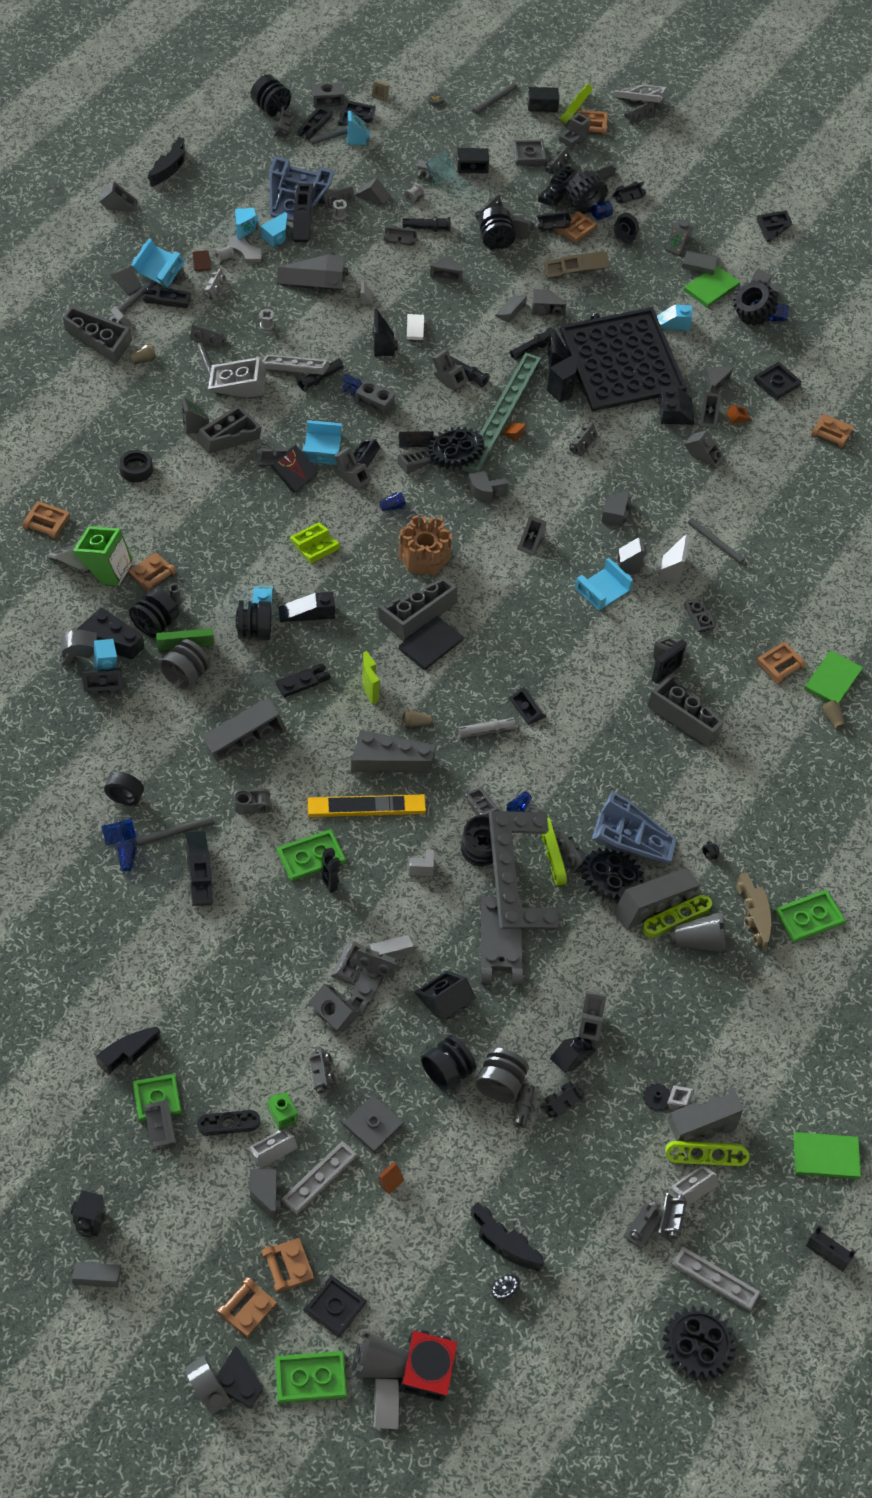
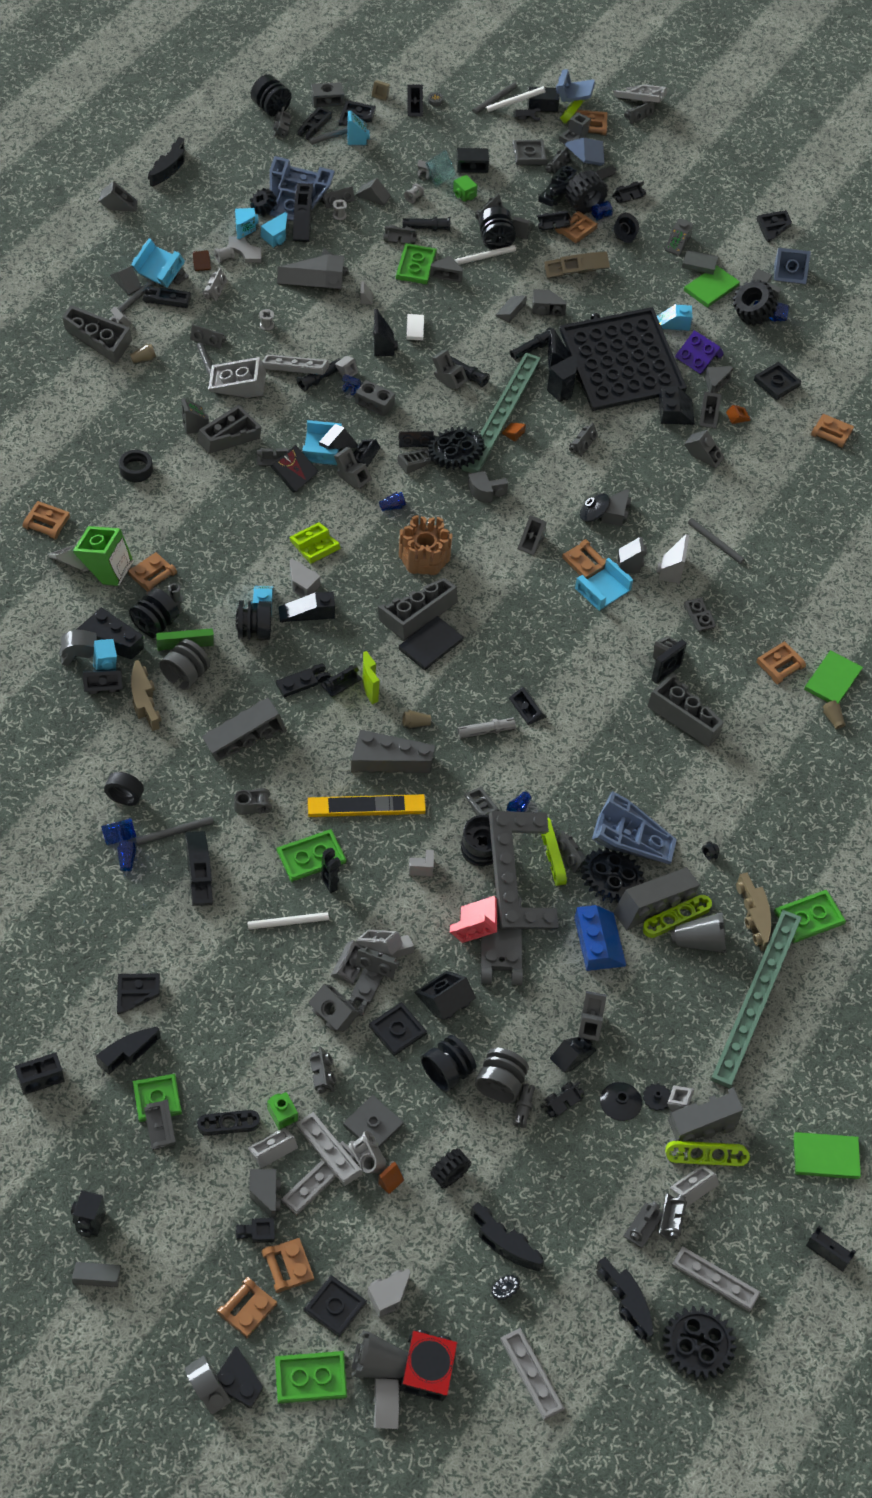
(39, 1073): none -> black brick
(136, 990): none -> black wing
(142, 696): none -> dark tan slope
(260, 1230): none -> black plate
(263, 202): none -> black gear
(288, 920): none -> white bar
(303, 579): none -> light grey slope
(329, 1149): none -> light grey tile
(338, 438): none -> black slope
(342, 681): none -> black hinge
(347, 366): none -> light grey slope
(365, 1150): none -> light grey piece
(382, 941): none -> light grey slope
(388, 1293): none -> light grey slope
(397, 1029): none -> black tile
(414, 100): none -> black slope
(416, 263): none -> bright green tile
(450, 1168): none -> black tyre
(465, 188): none -> bright green brick
(476, 920): none -> bracket
(484, 255): none -> white bar
(516, 99): none -> white bar
(523, 114): none -> black plate
(532, 1374): none -> light grey tile
(573, 91): none -> sand blue bracket
(581, 562): none -> medium nougat plate
(587, 150): none -> sand blue slope
(595, 507): none -> black dish
(599, 938): none -> blue slope
(619, 1109): none -> black dish
(633, 1303): none -> black slope
(698, 352): none -> dark purple bracket
(756, 999): none -> sand green plate
(791, 265): none -> sand blue slope

